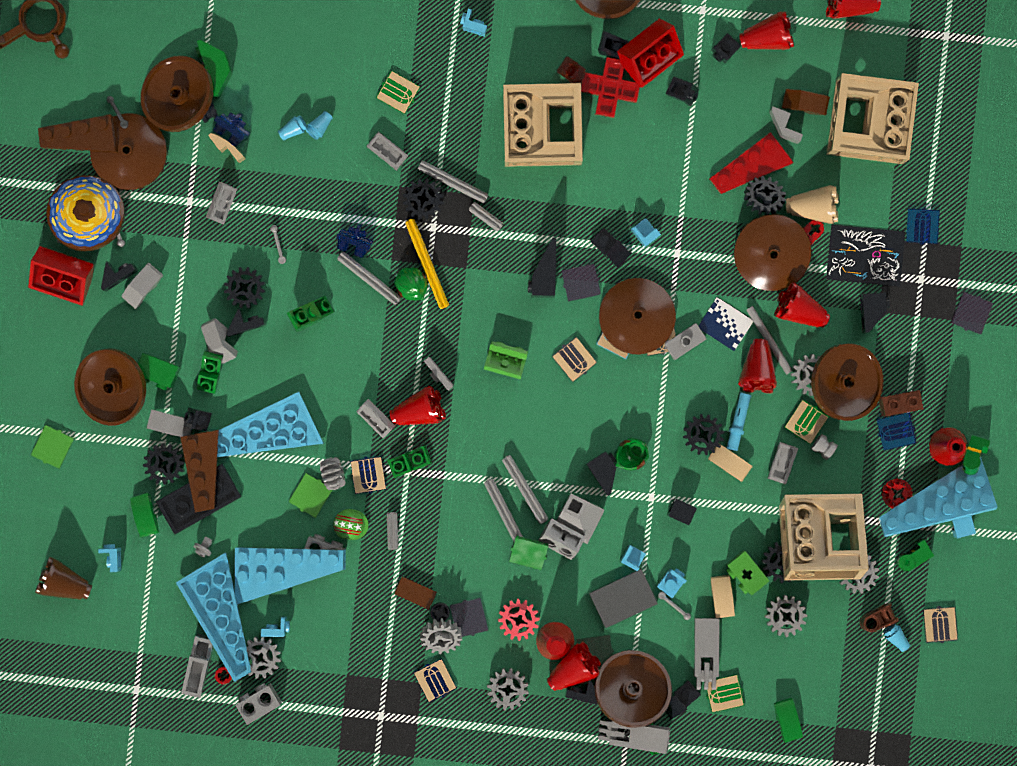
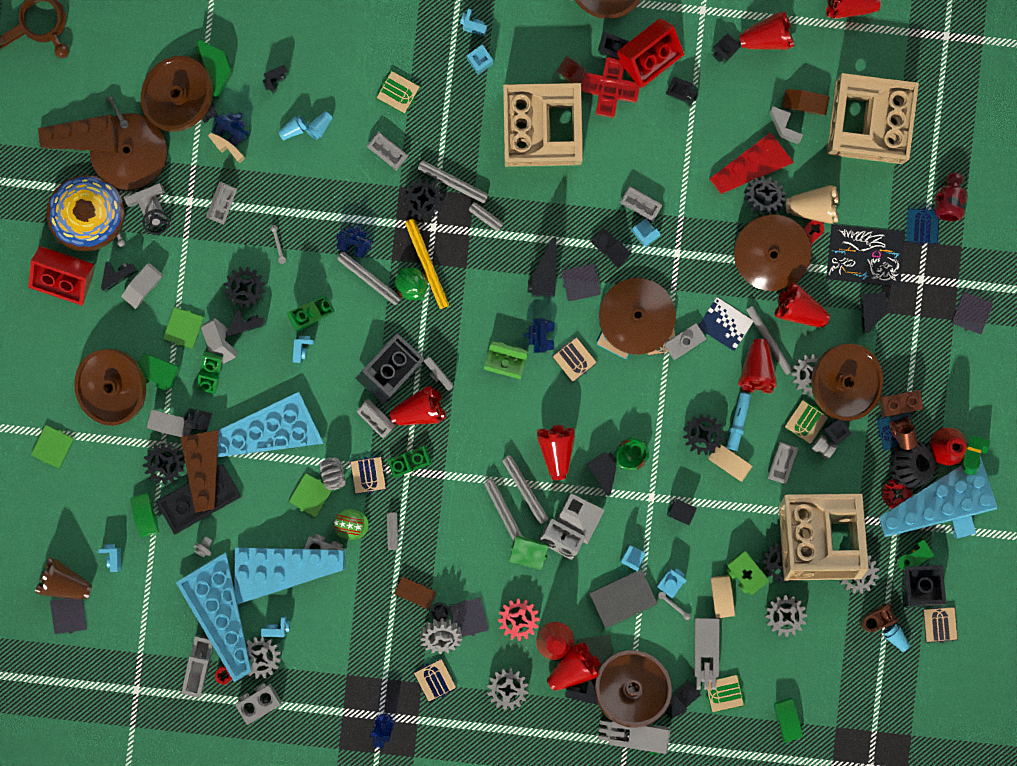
(68, 615): none -> piece
(150, 208): none -> light grey piece
(183, 328): none -> bright green piece
(277, 75): none -> black bracket
(299, 352): none -> medium azure bracket
(382, 730): none -> clear blue hips
(390, 368): none -> black slope
(480, 59): none -> medium azure panel
(537, 335): none -> clear blue hips
(556, 449): none -> red cone
(641, 203): none -> light grey plate
(837, 430): none -> black panel
(904, 433): none -> copper piece
(912, 466): none -> black wheel
(923, 586): none -> black slope
(951, 199): none -> dark red piece

